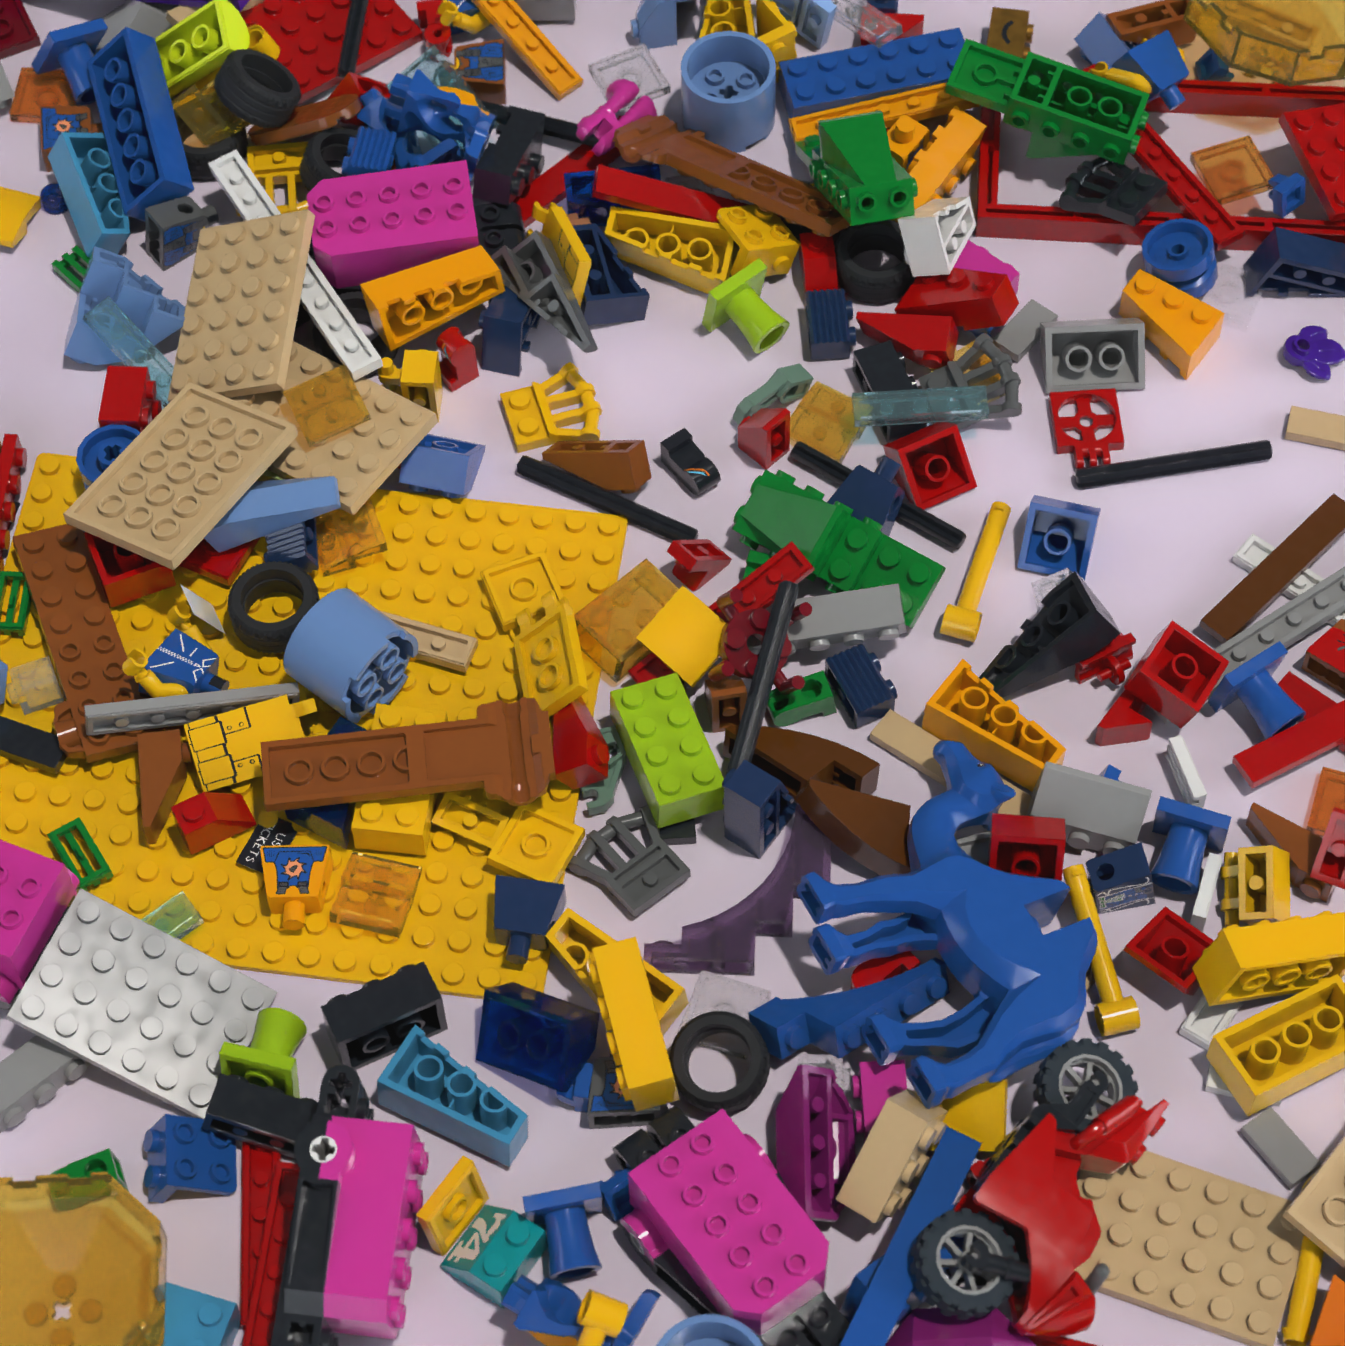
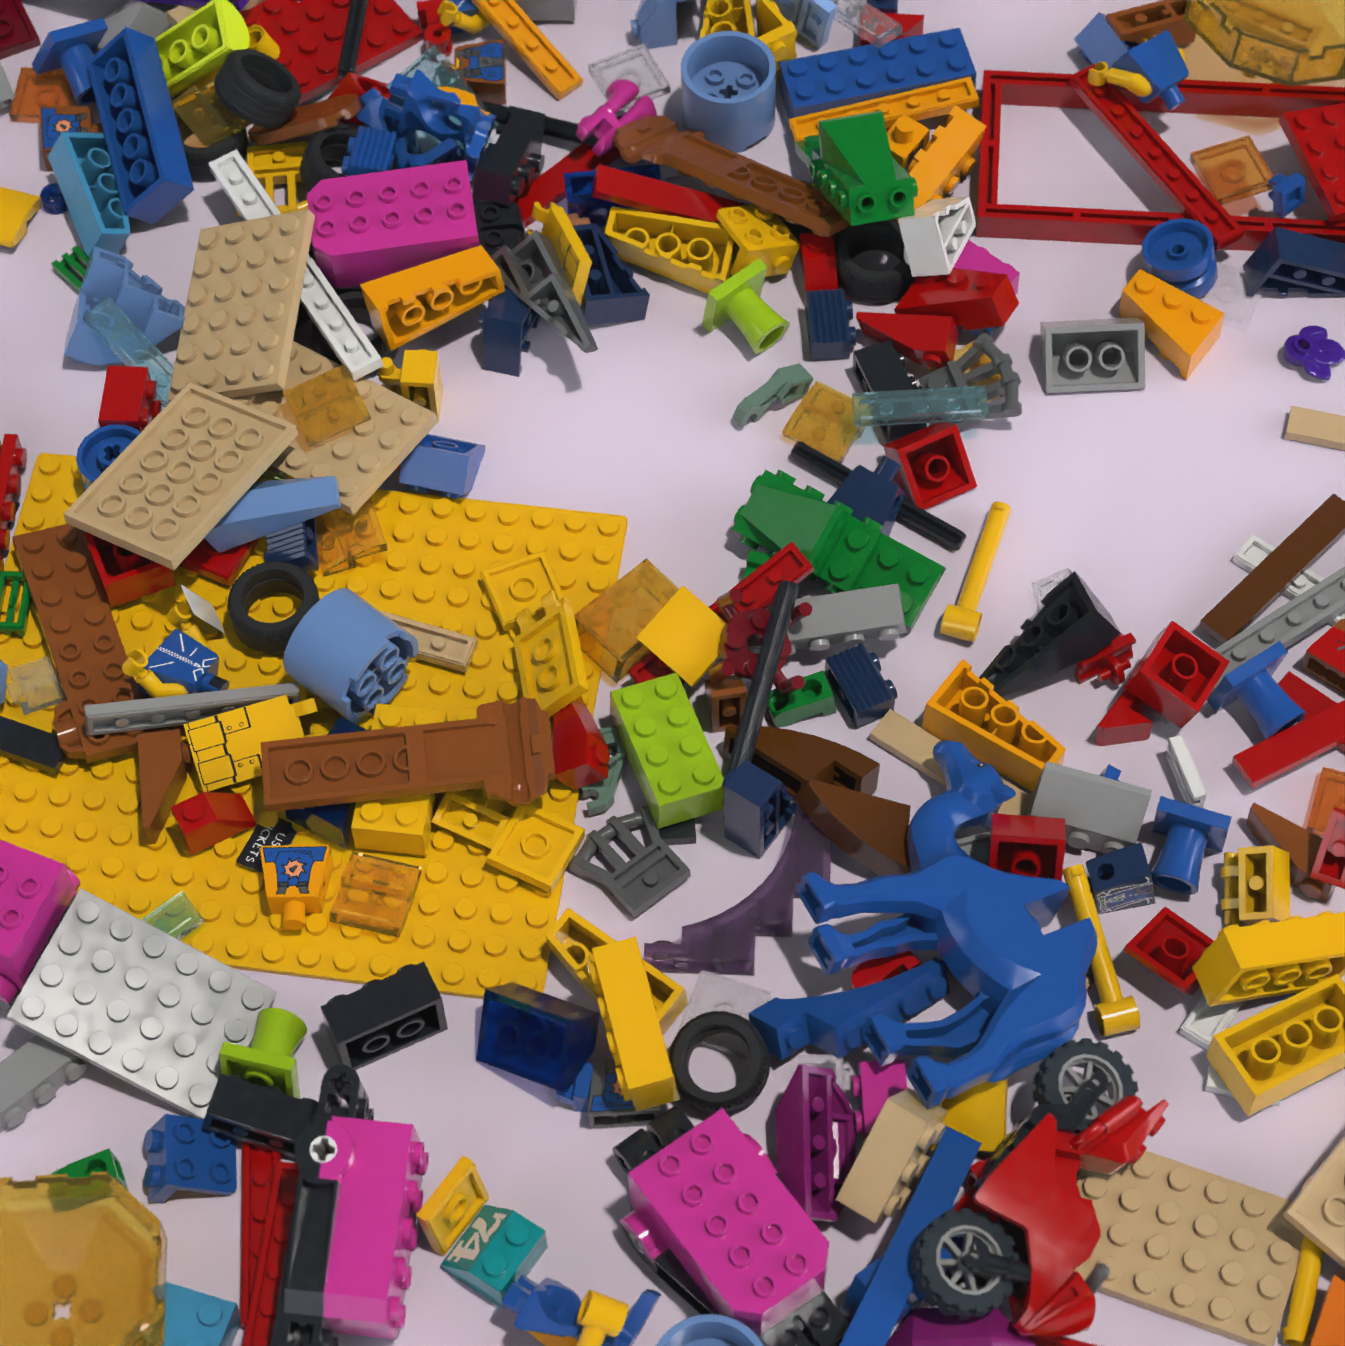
(92, 877): green tile -> none
(175, 228): dark grey torso -> none
(451, 1100): dark azure wedge -> none
(458, 359): red leg -> none
(525, 914): dark blue torso -> none
(531, 416): yellow plate -> none
(567, 1228): blue plant -> none
(605, 463): dark orange slope -> none
(605, 500): black axle -> none
(616, 1194): blue tile -> none
(688, 462): black leg -> none
(697, 561): red slope -> none
(765, 435): red slope -> none
(1010, 31): pearl gold brick -> none
(1023, 330): light grey tile -> none
(1058, 103): green wedge -> none
(1058, 536): blue slope -> none
(1088, 446): red piece -> none
(1120, 196): black plate -> none
(1173, 464): black axle -> none
(1206, 891): white tile -> none
(1212, 68): blue tile -> none
(1280, 1147): light grey tile -> none

